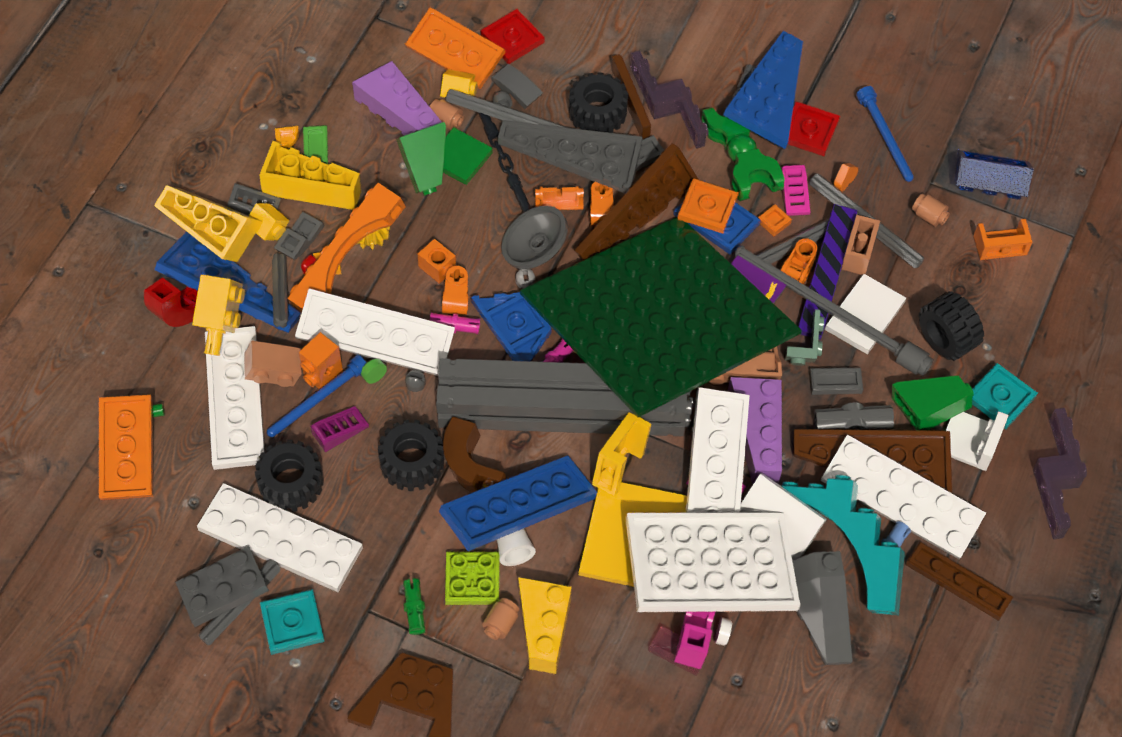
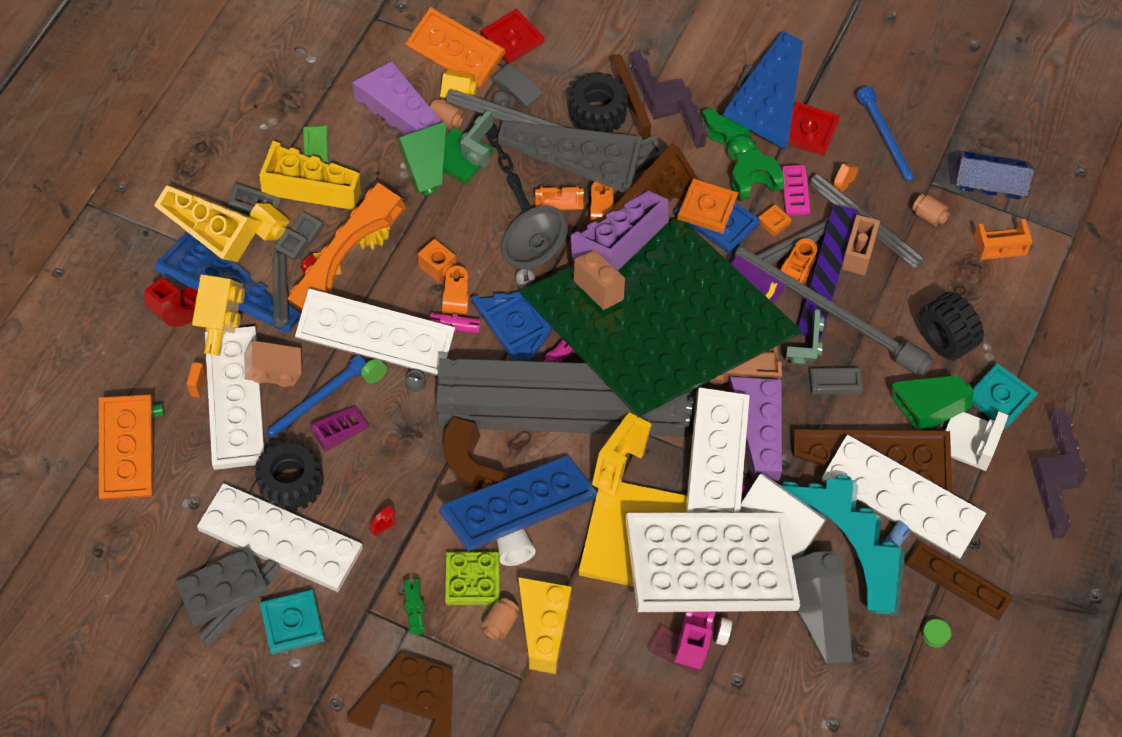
(196, 379): none -> orange tile
(287, 136): light orange tile -> none
(320, 361): orange brick -> none
(383, 521): none -> red tile
(411, 437): black tyre -> none
(470, 148): none -> sand green bracket
(599, 279): none -> nougat brick
(624, 230): none -> medium lavender wedge
(854, 417): dark grey piece -> none
(873, 305): white tile -> none
(936, 633): none -> bright green tile

